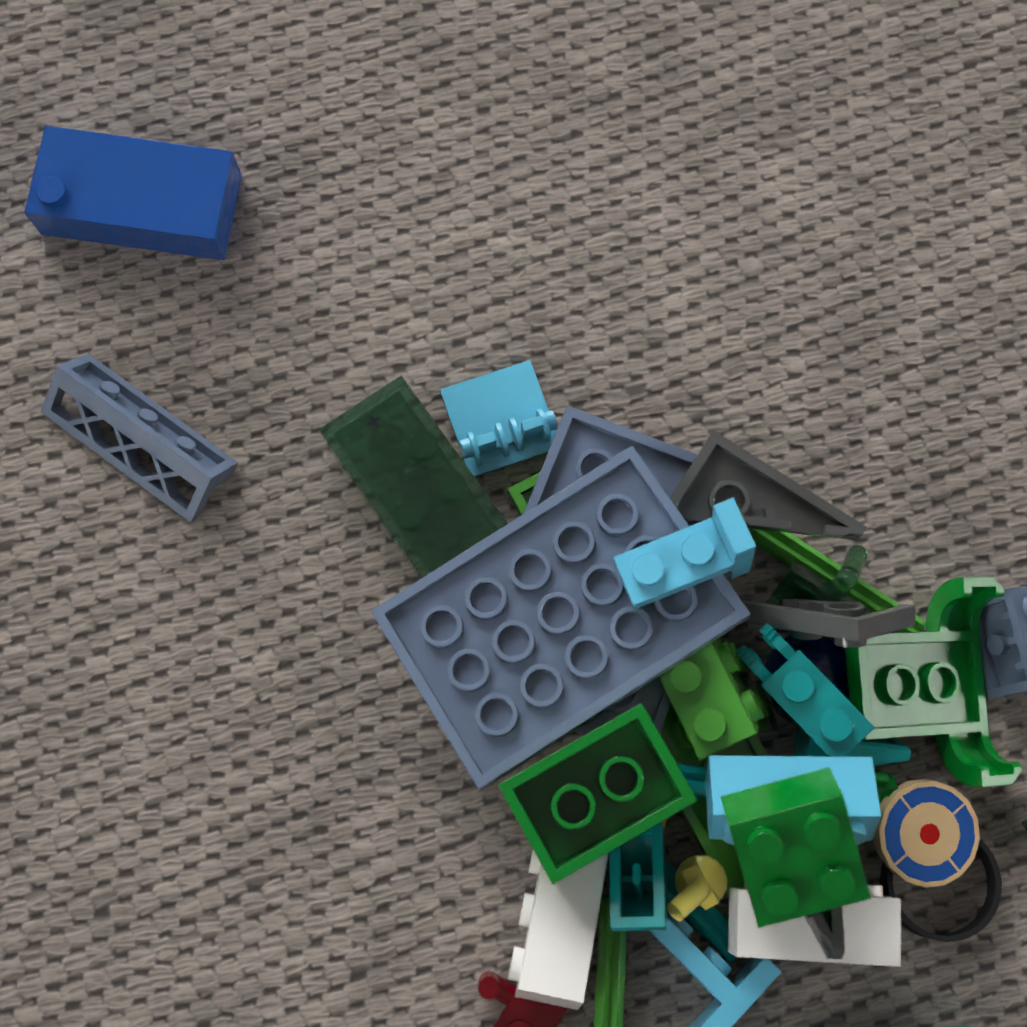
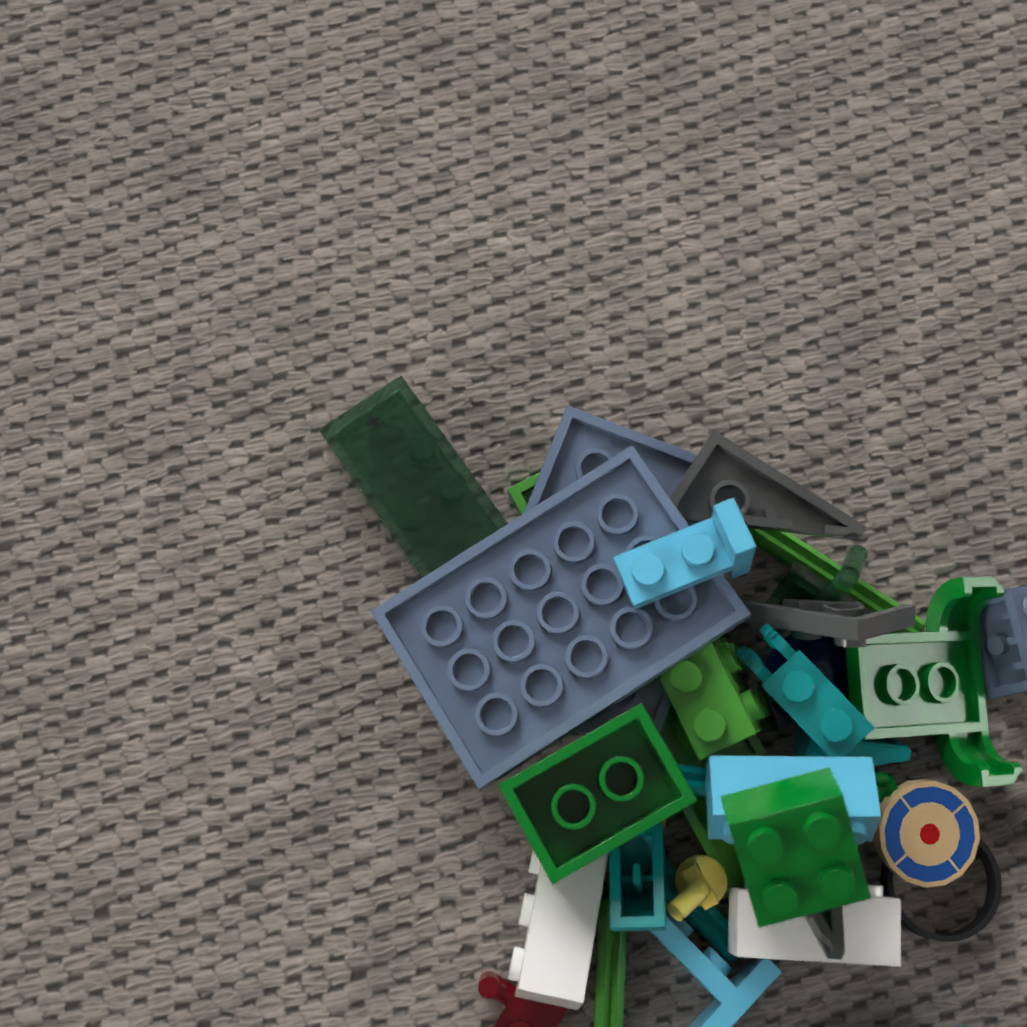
(134, 192): blue brick -> none
(137, 424): sand blue fence -> none
(500, 418): medium azure hinge -> none

